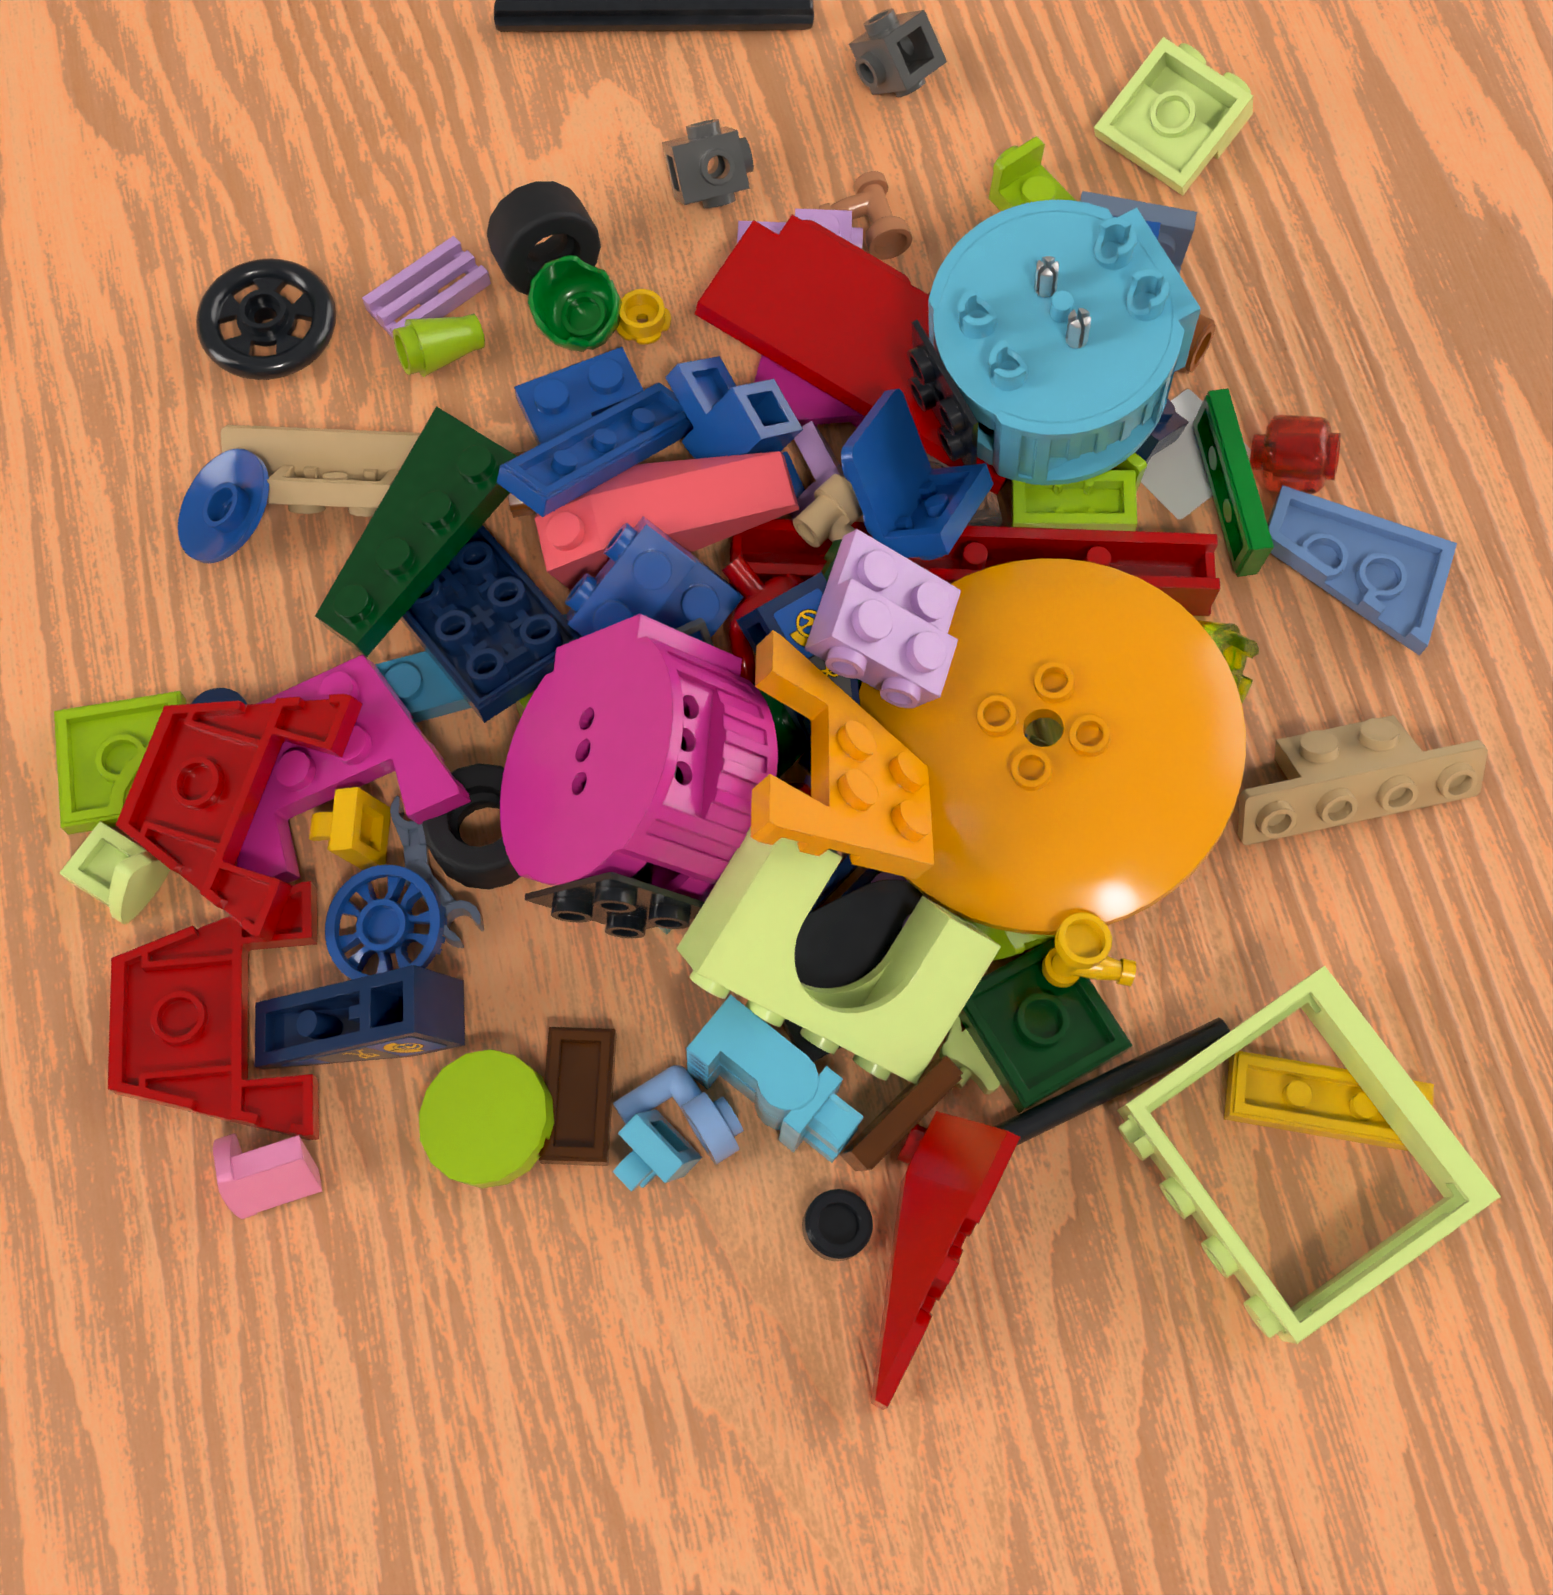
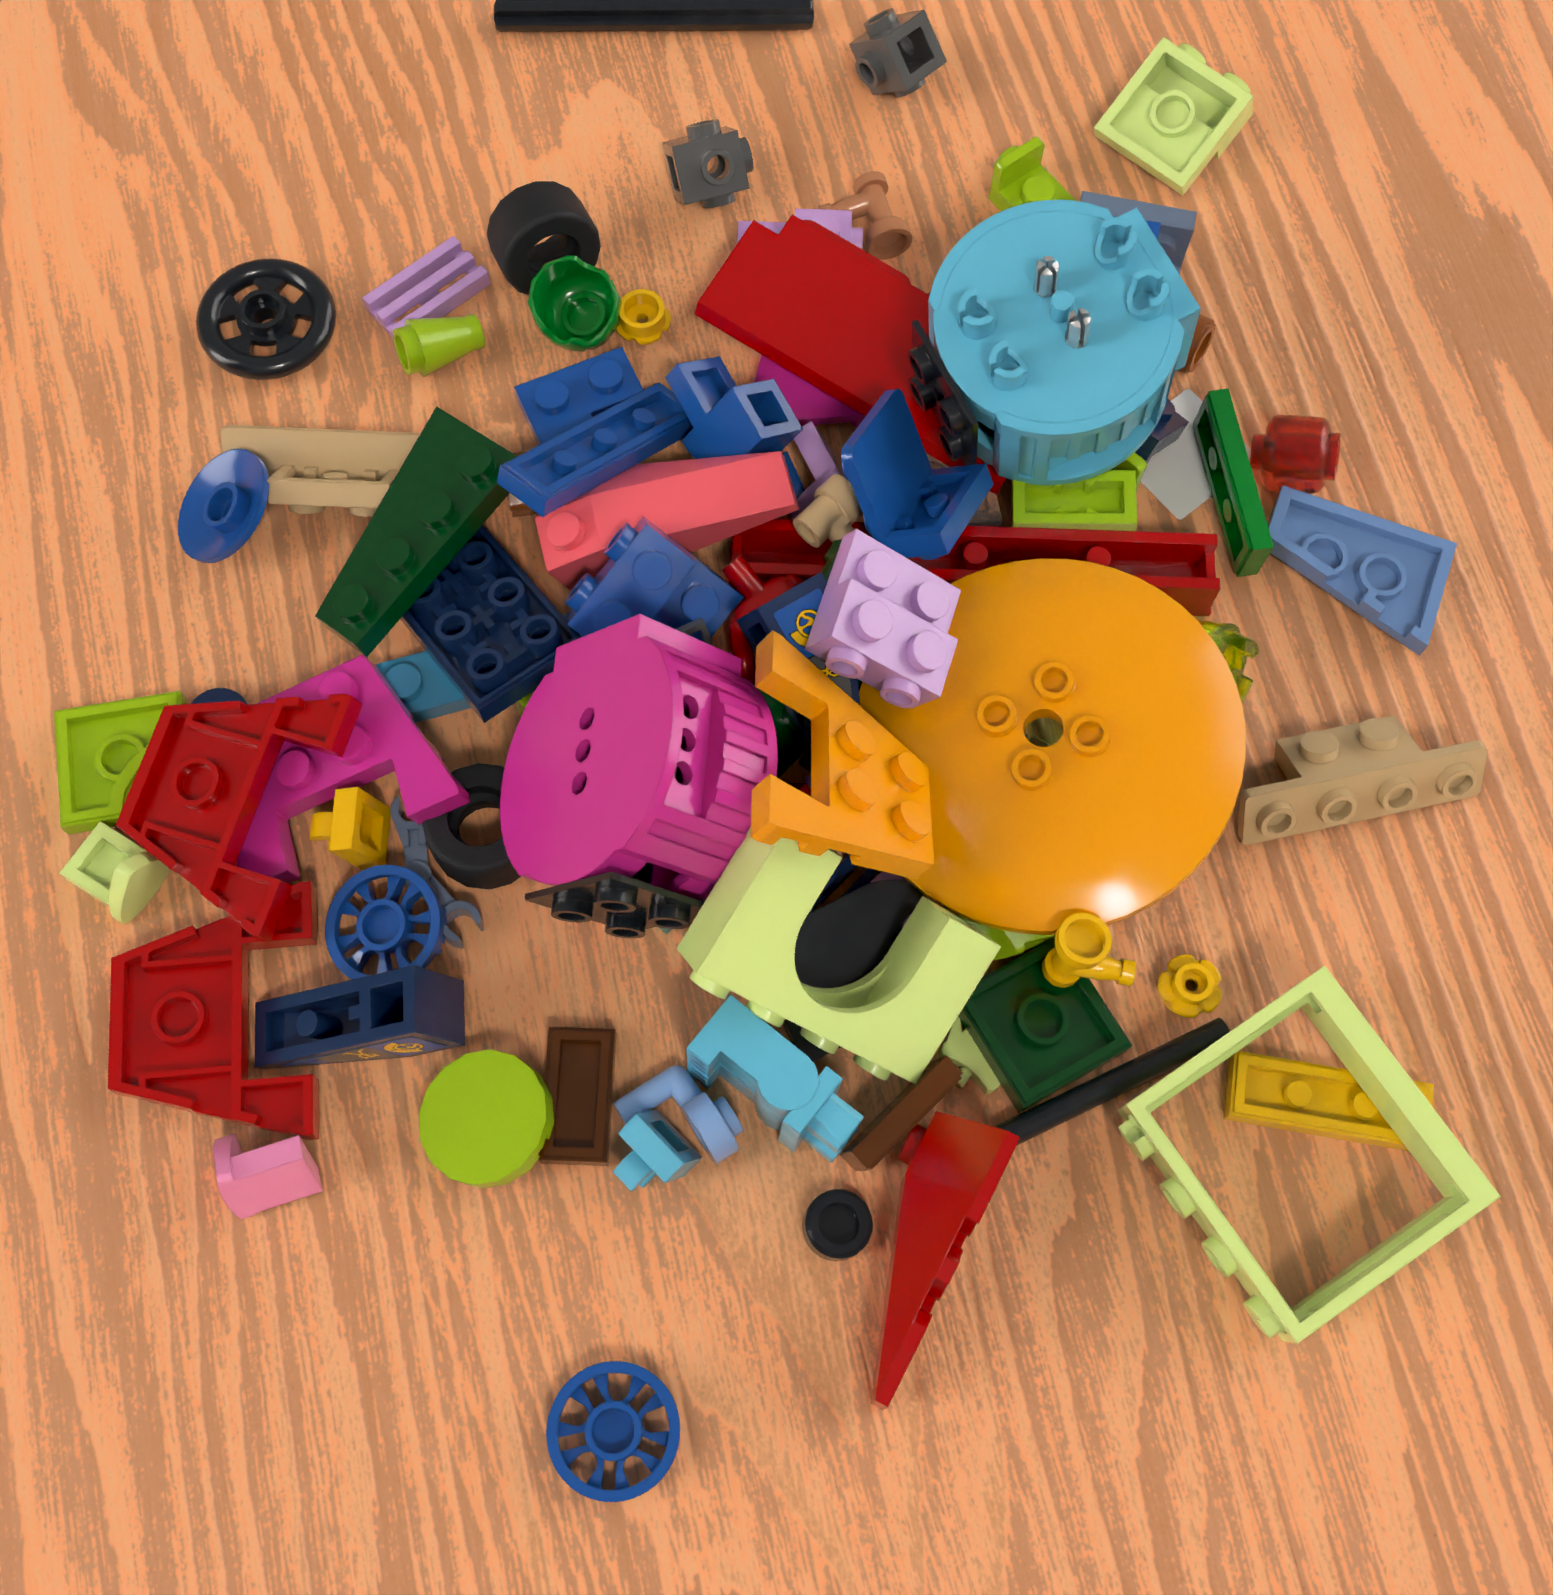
(613, 1431): none -> blue wheel
(1181, 1000): none -> yellow plate

